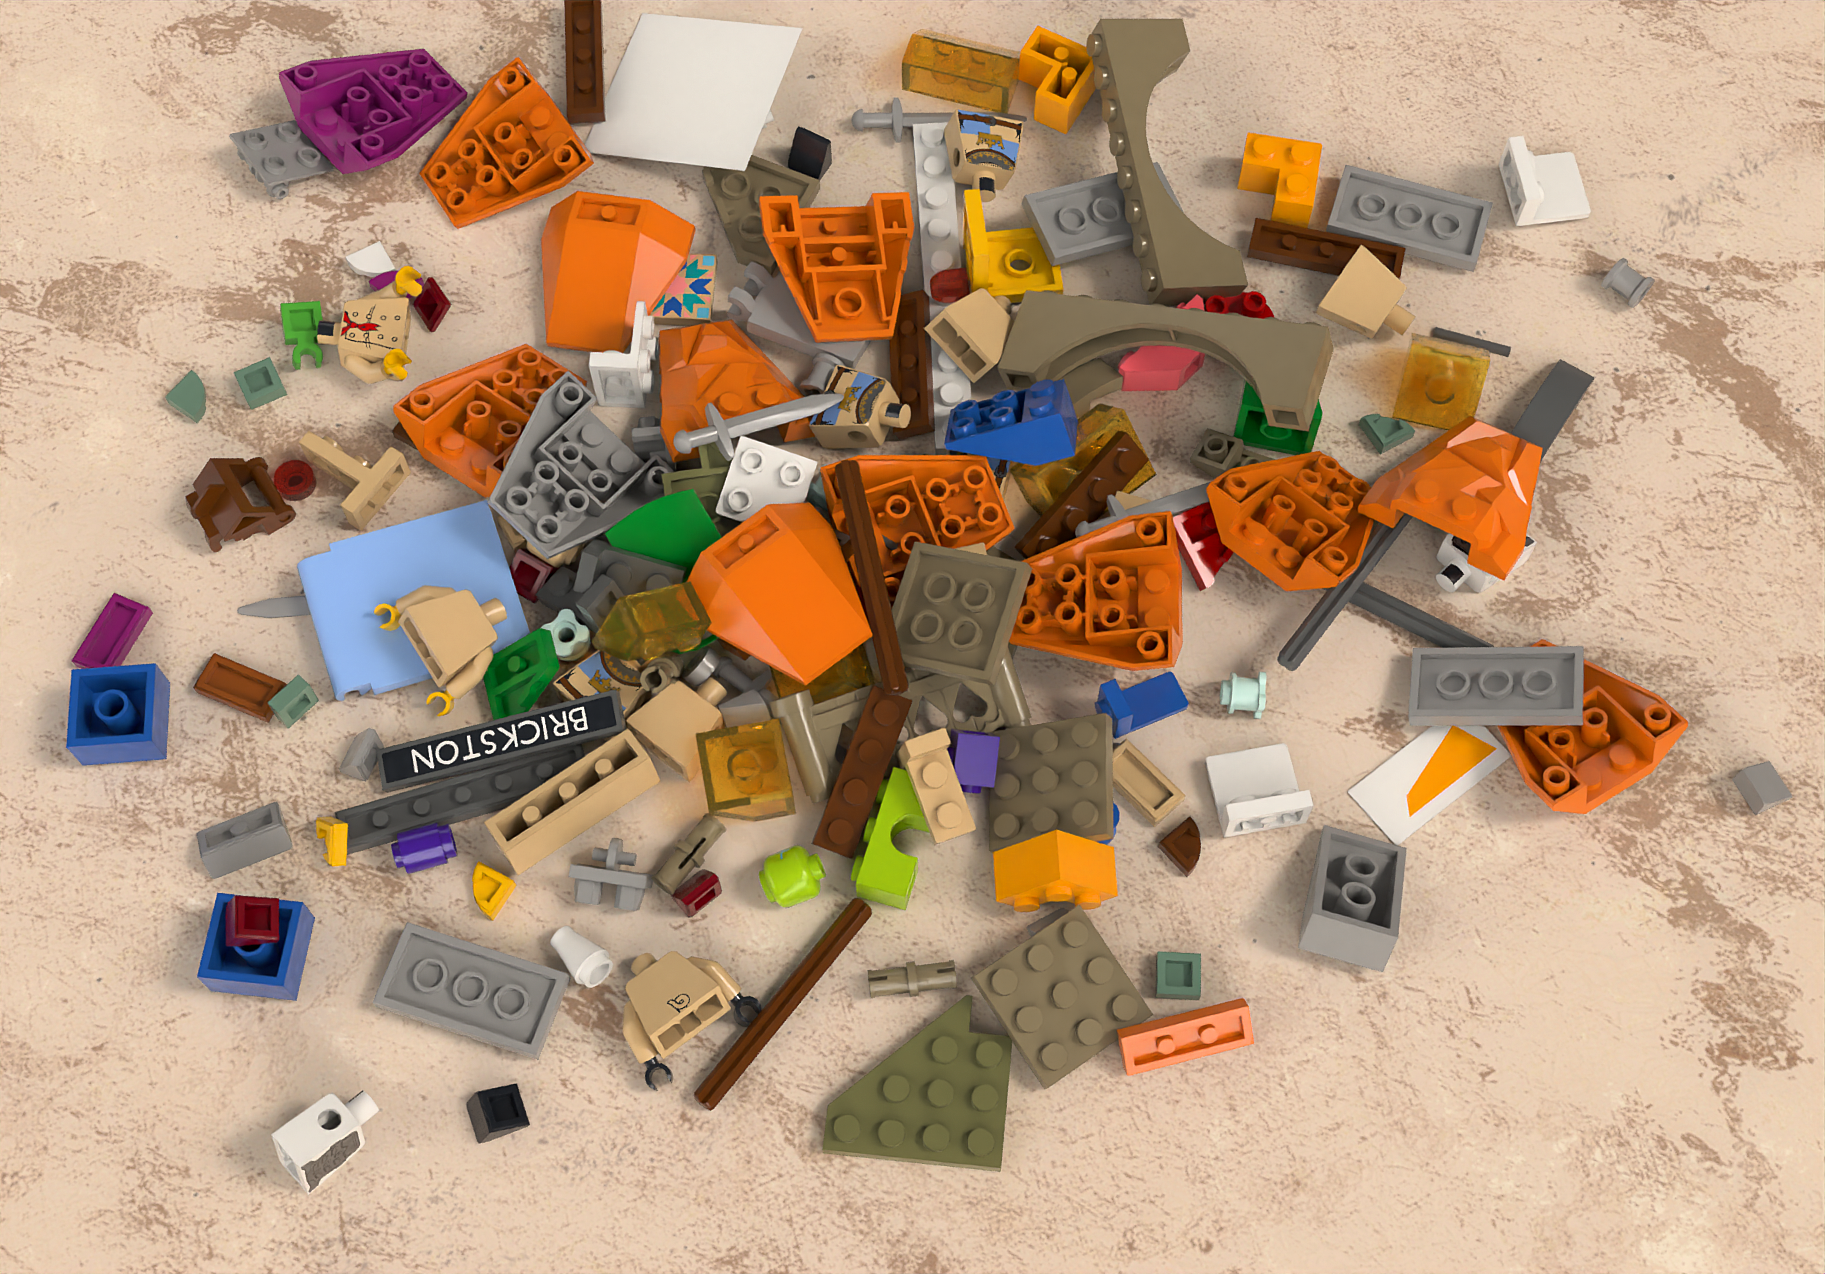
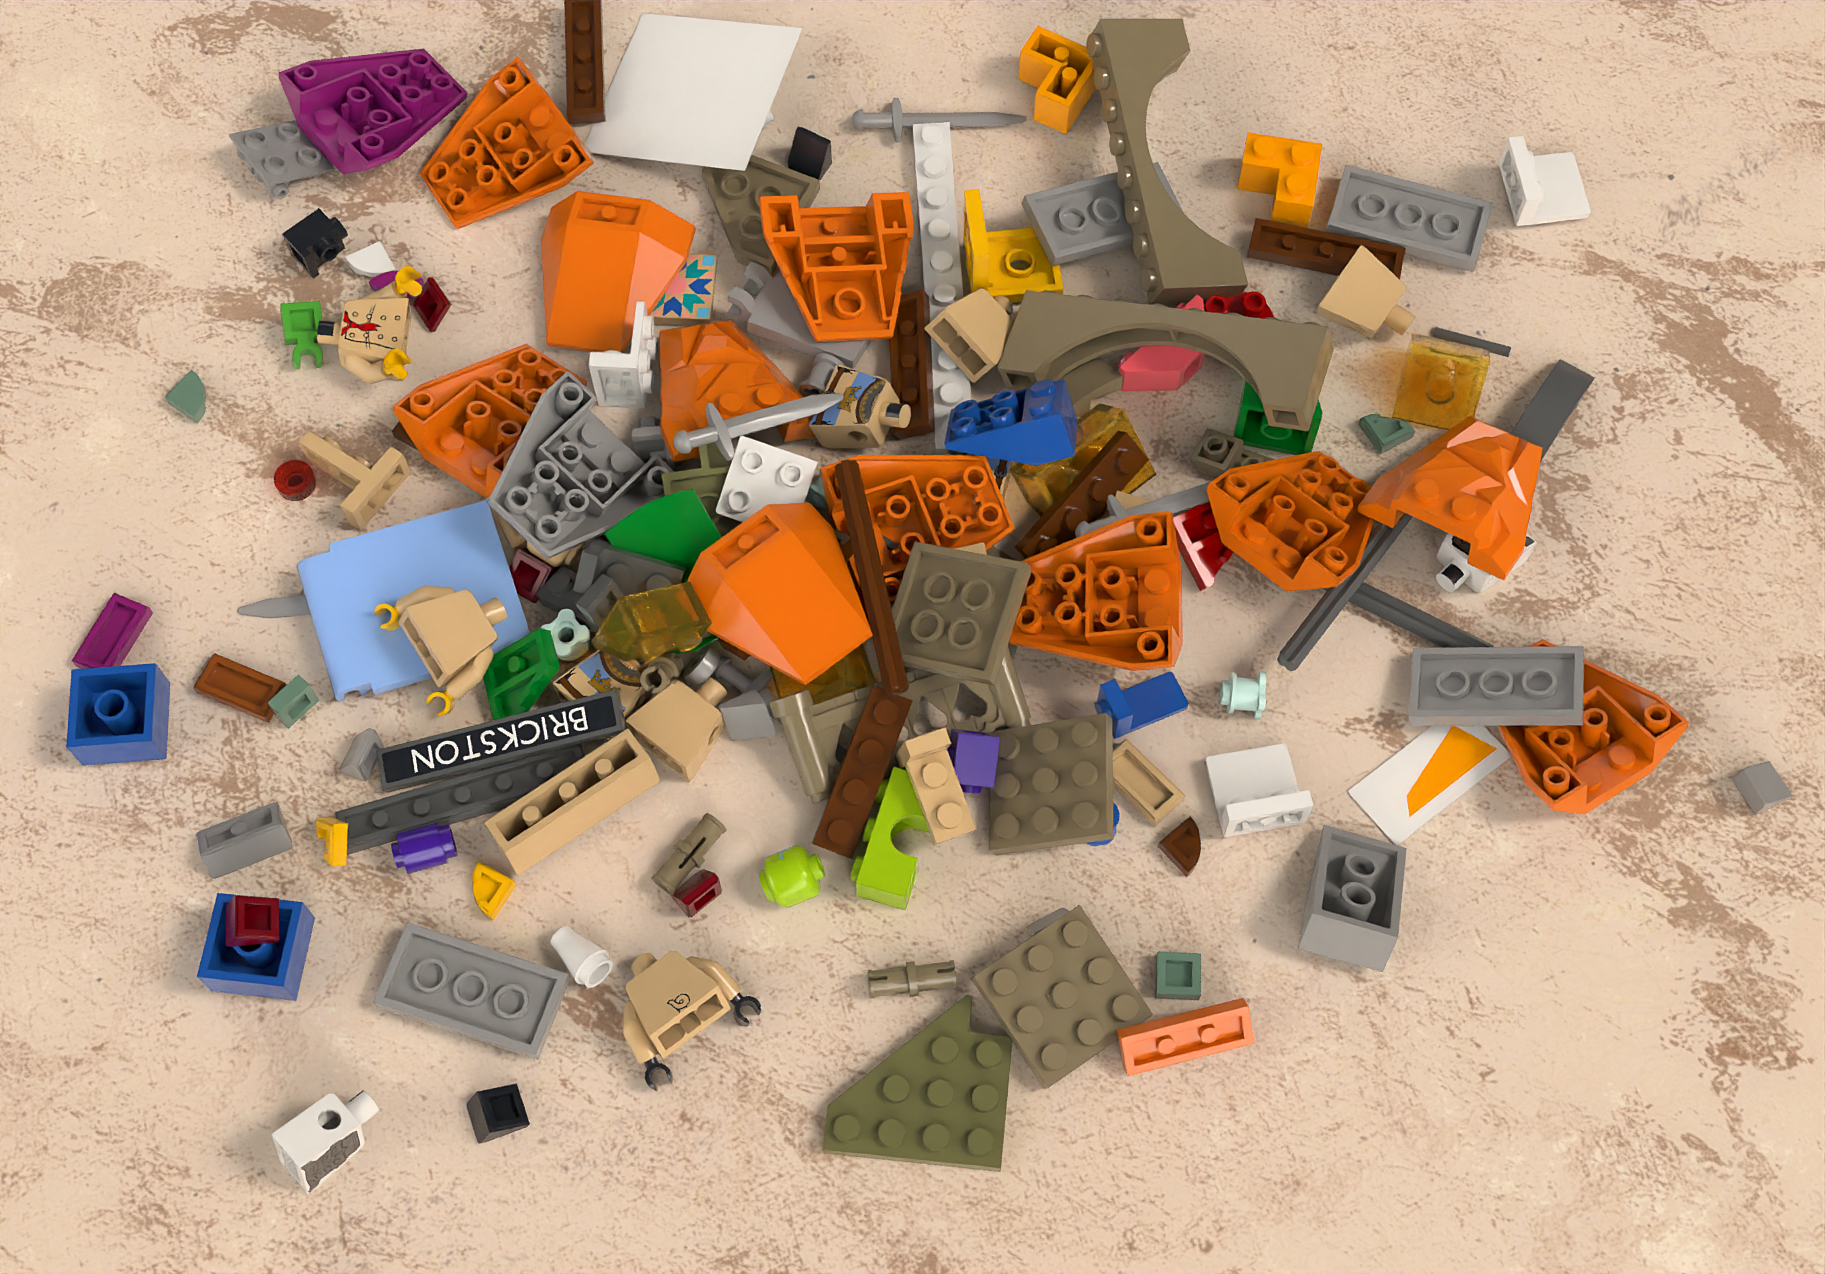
(225, 508): reddish brown piece -> none
(260, 383): sand green tile -> none
(315, 240): none -> black brick
(590, 878): light grey hips -> none
(746, 772): clear yellow slope -> none
(782, 1004): reddish brown axle -> none
(950, 285): clear red tile -> none
(960, 70): clear yellow slope -> none
(982, 150): torso -> none
(1055, 870): light orange brick -> none
(1627, 282): light grey bush -> none

